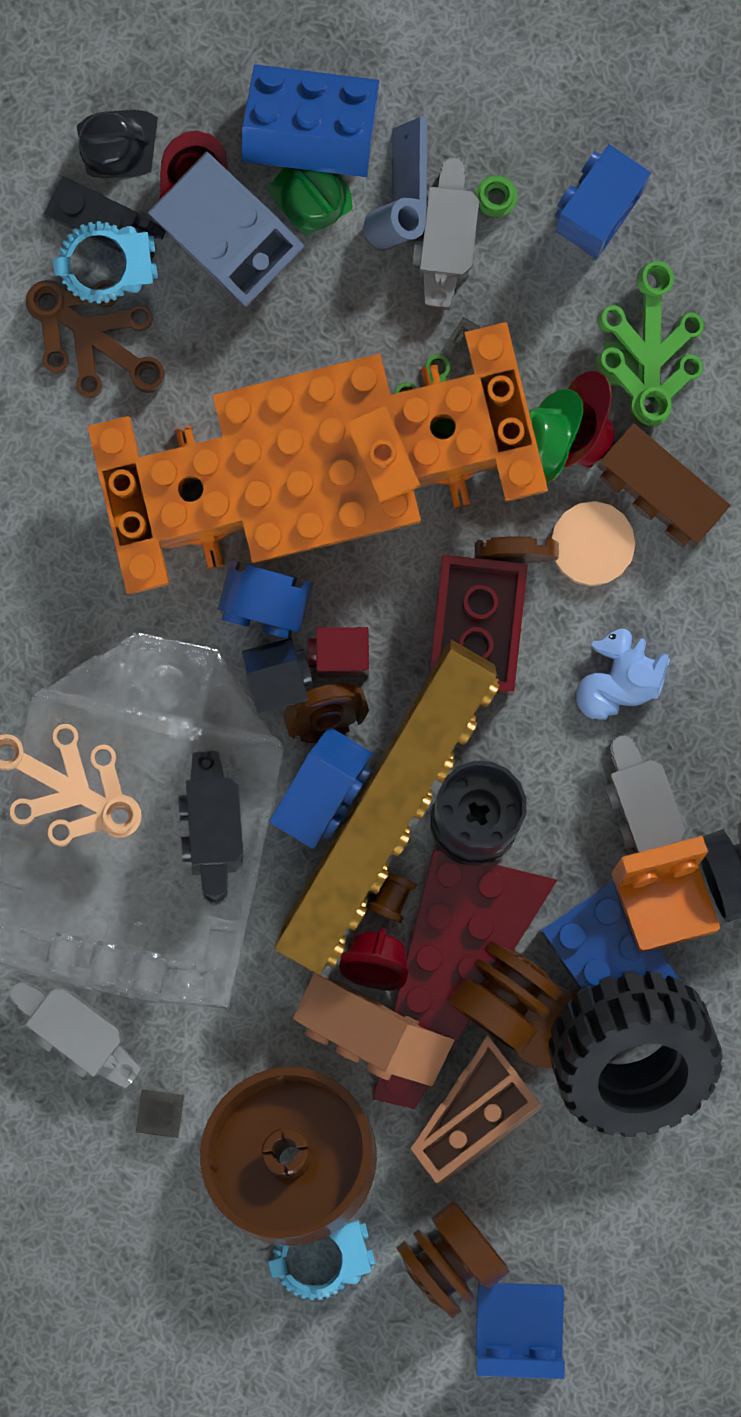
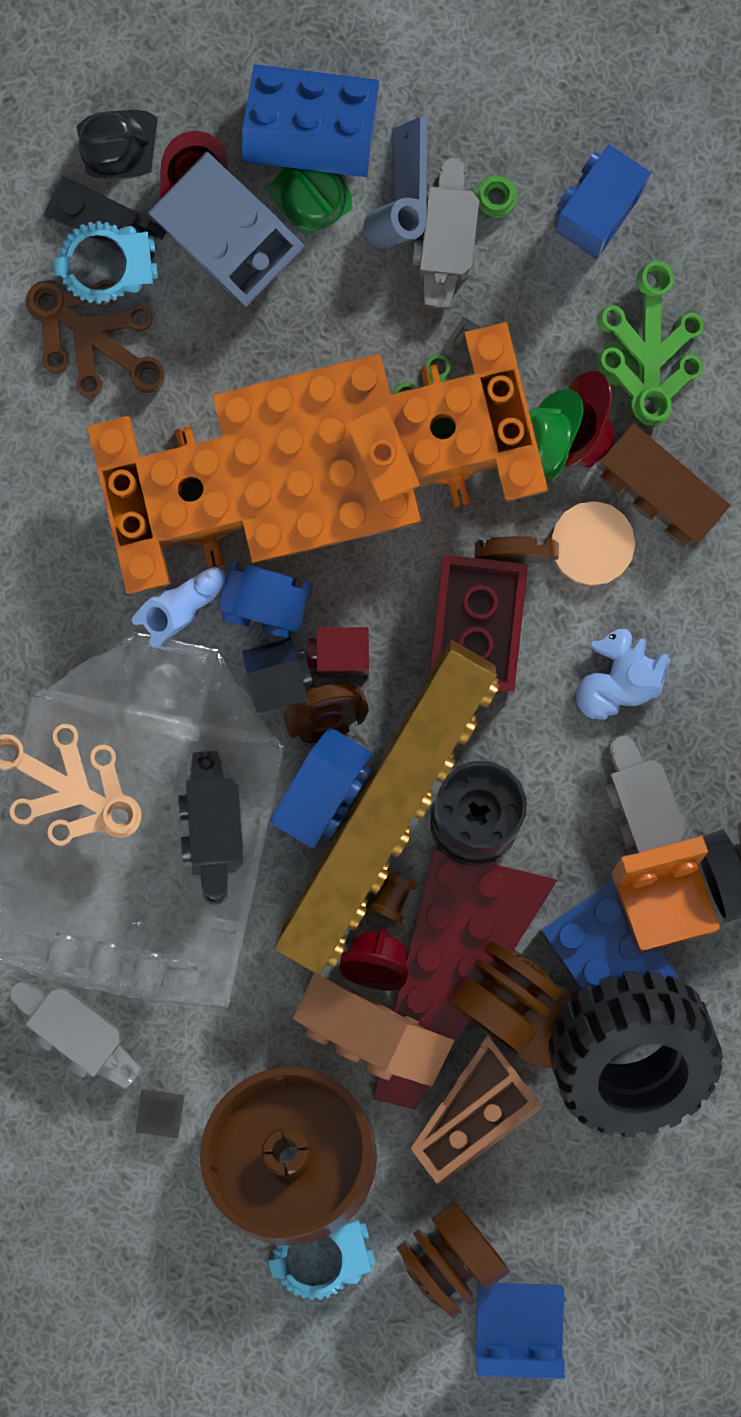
(176, 608): none -> light blue animal

